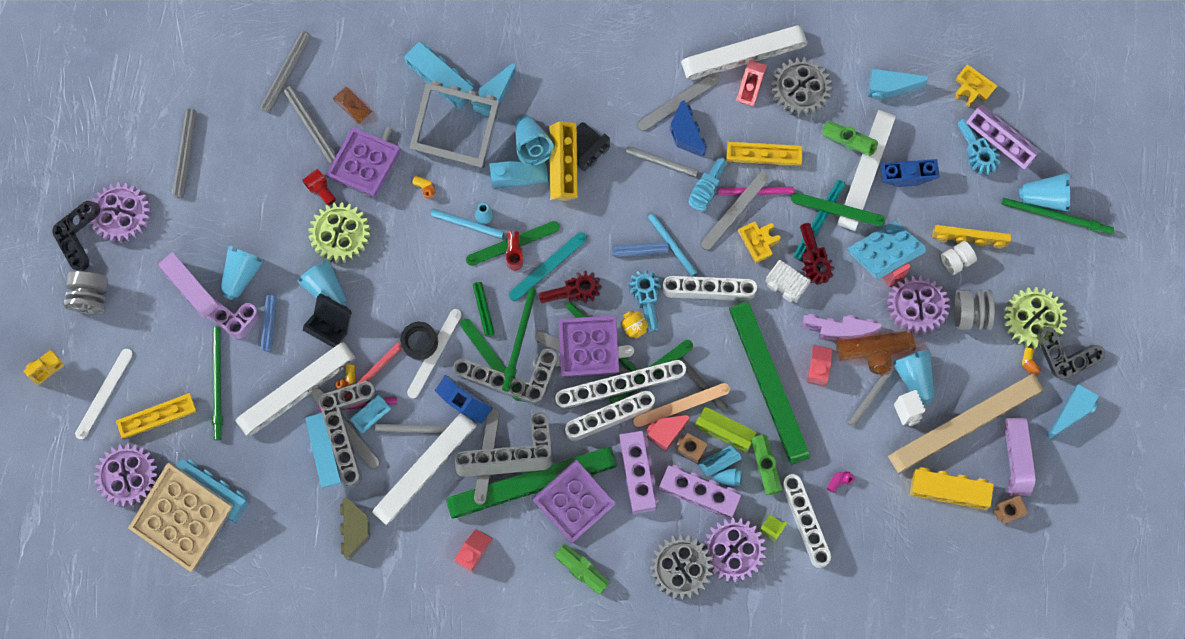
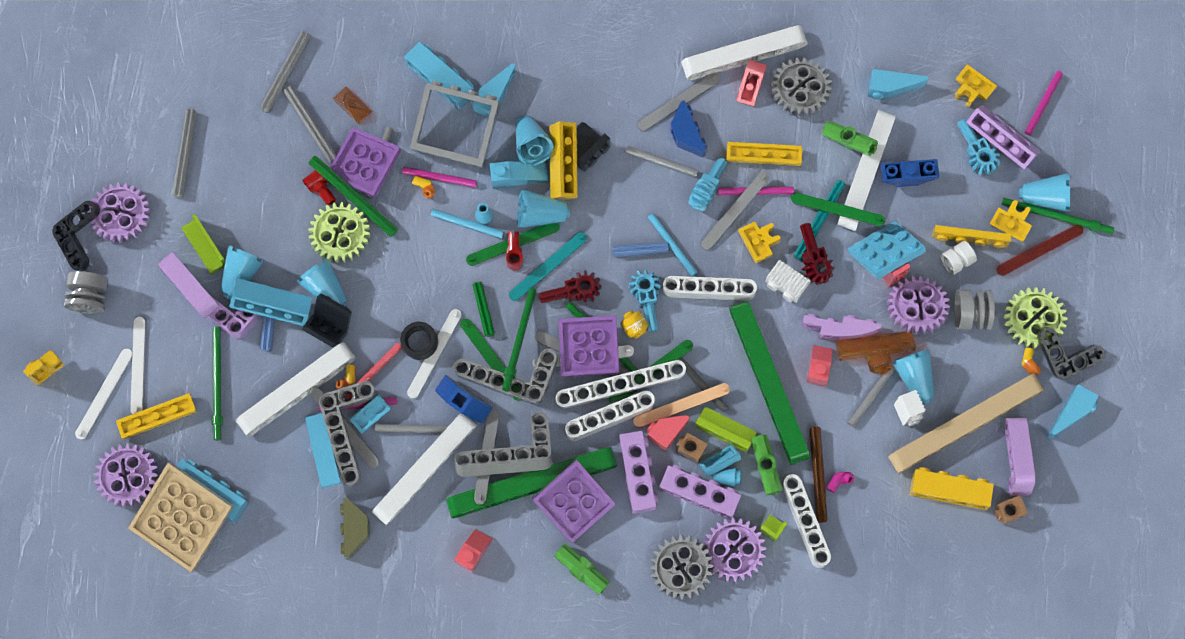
(138, 365): none -> white piece
(204, 245): none -> lime panel
(270, 302): none -> medium azure brick
(353, 196): none -> green axle
(439, 177): none -> dark pink bar
(540, 210): none -> medium azure cone
(818, 474): none -> reddish brown axle
(1012, 221): none -> yellow plate
(1039, 250): none -> clear red piece
(1043, 103): none -> dark pink bar

